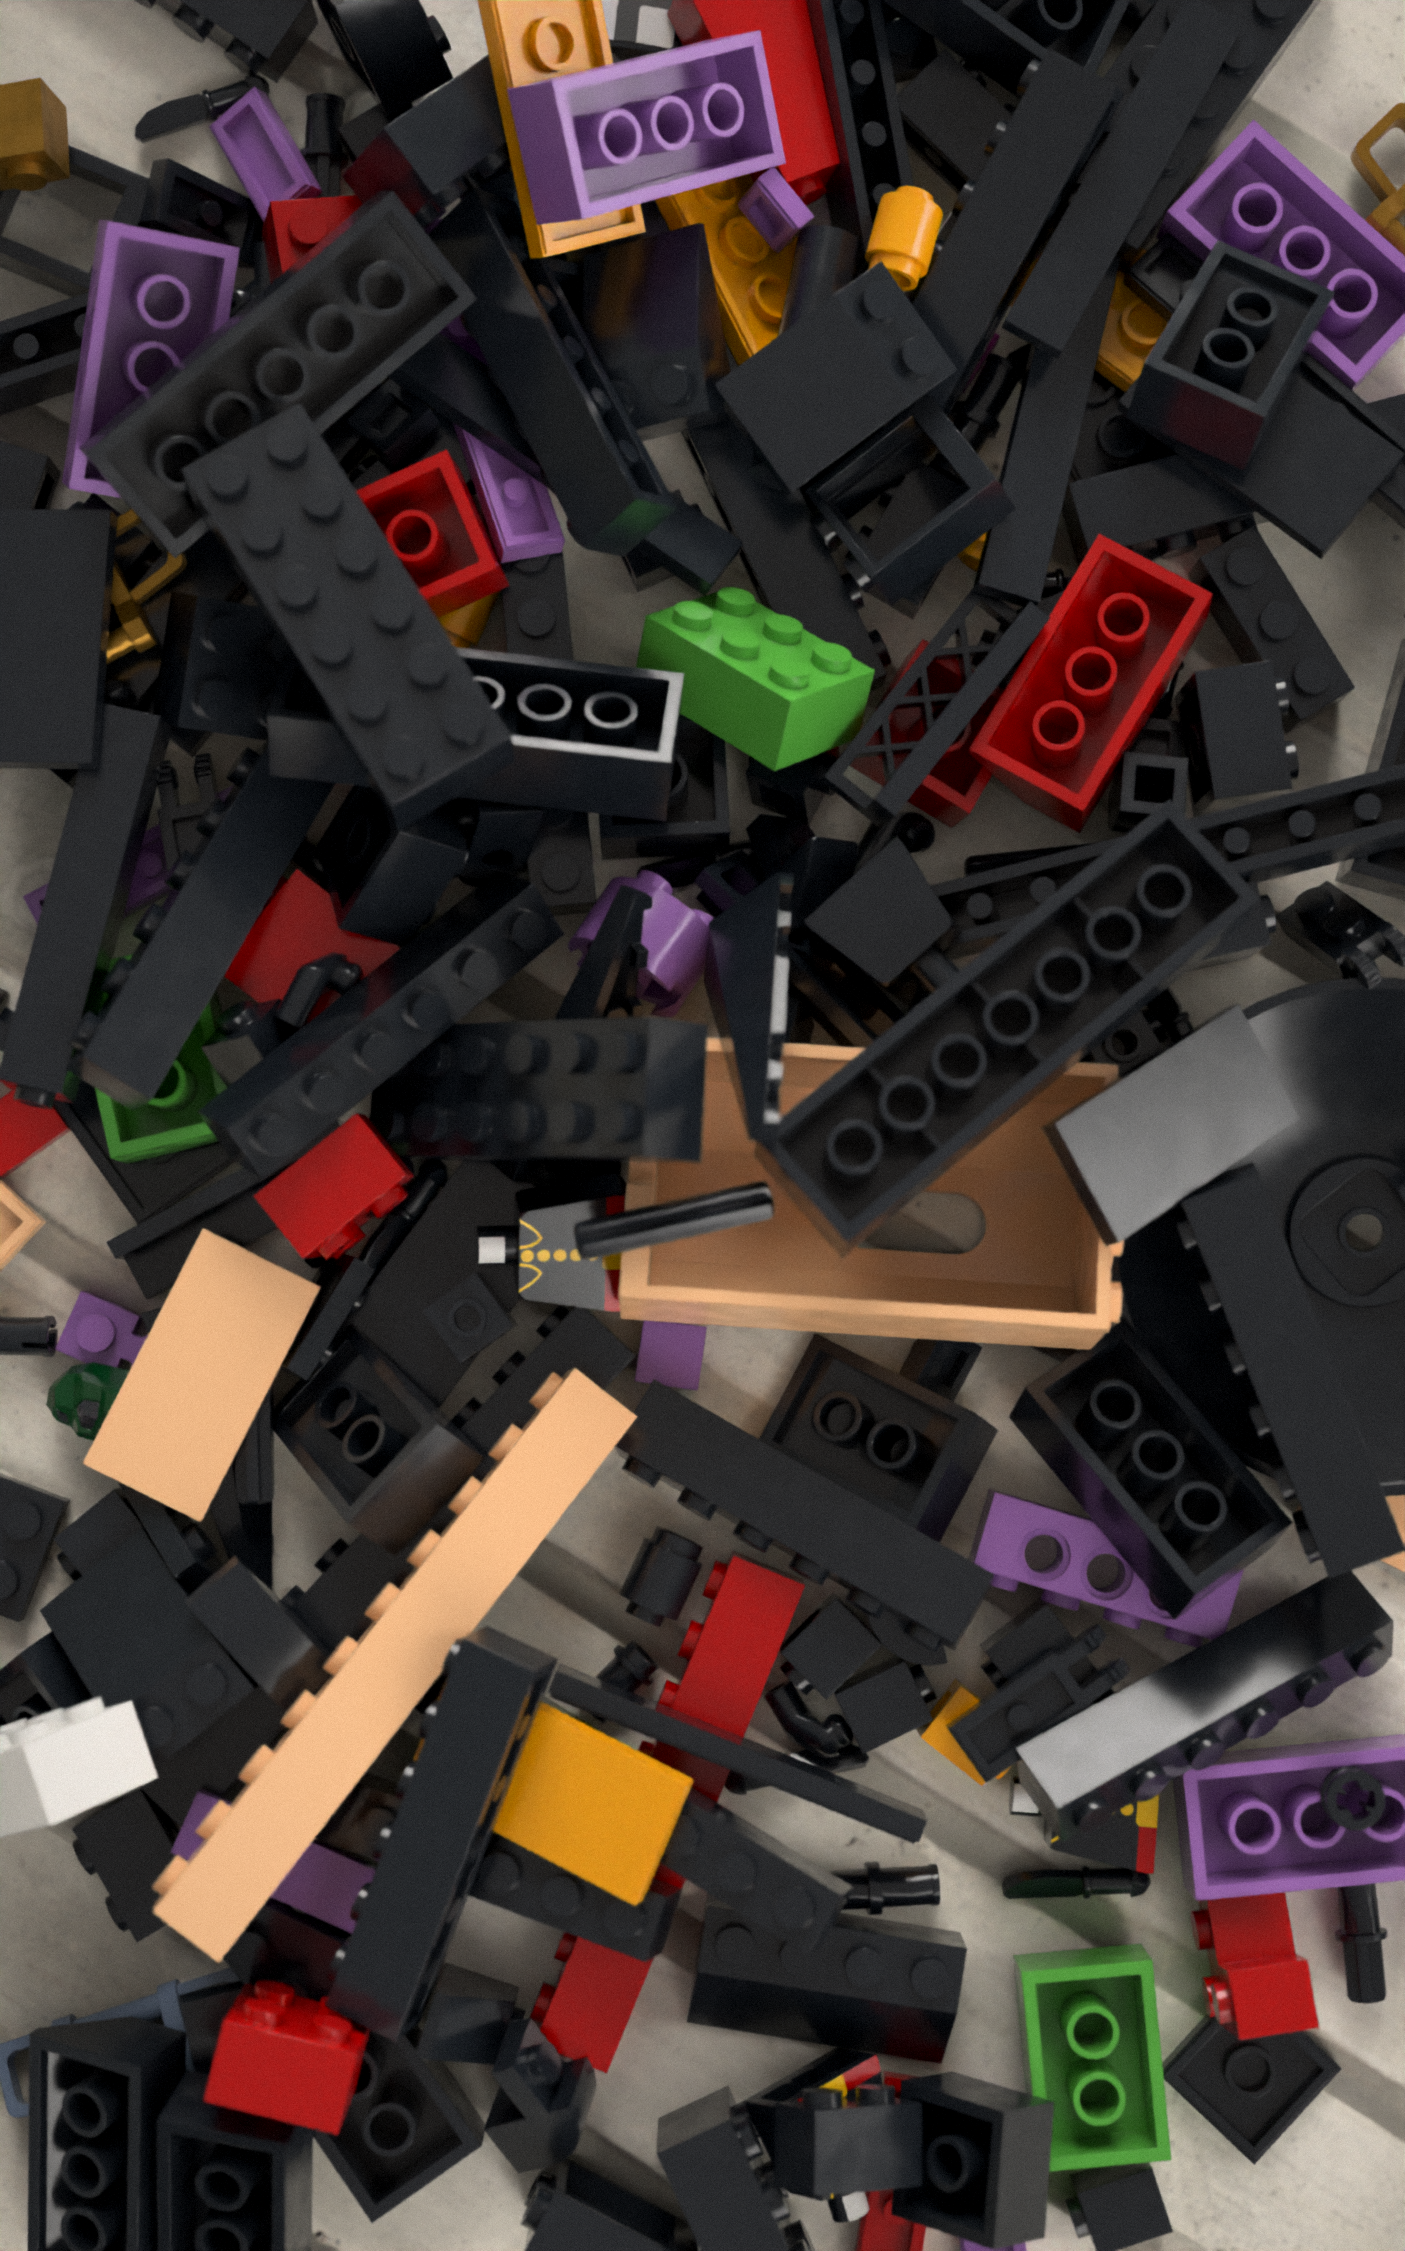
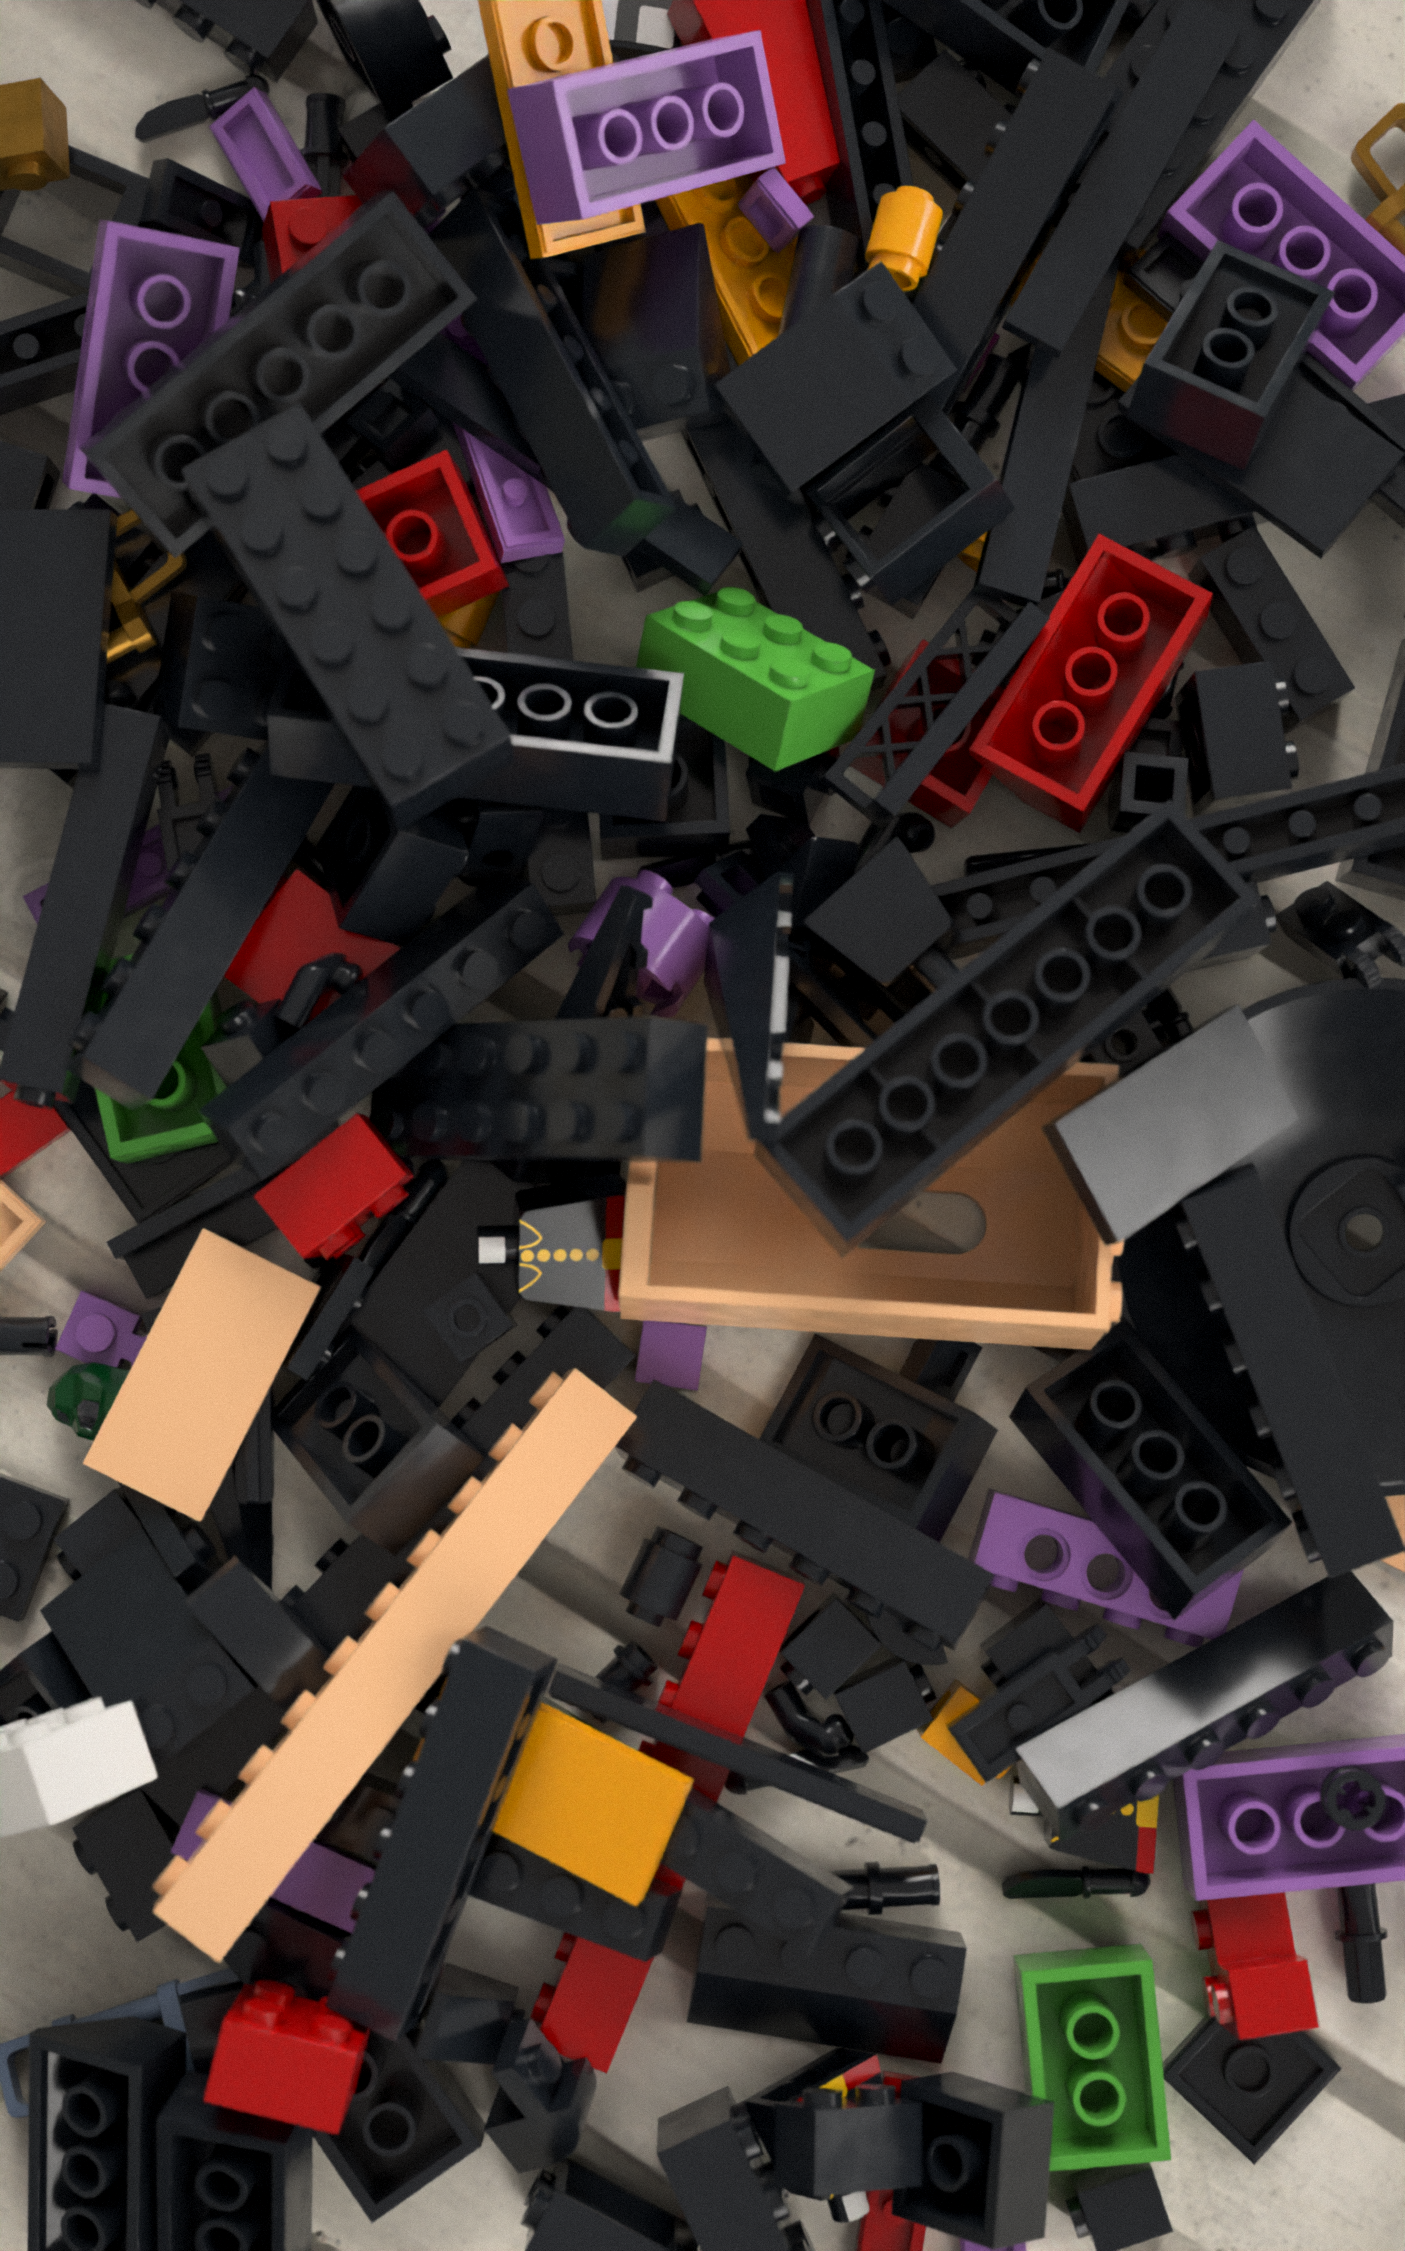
(673, 1220): black axle -> none

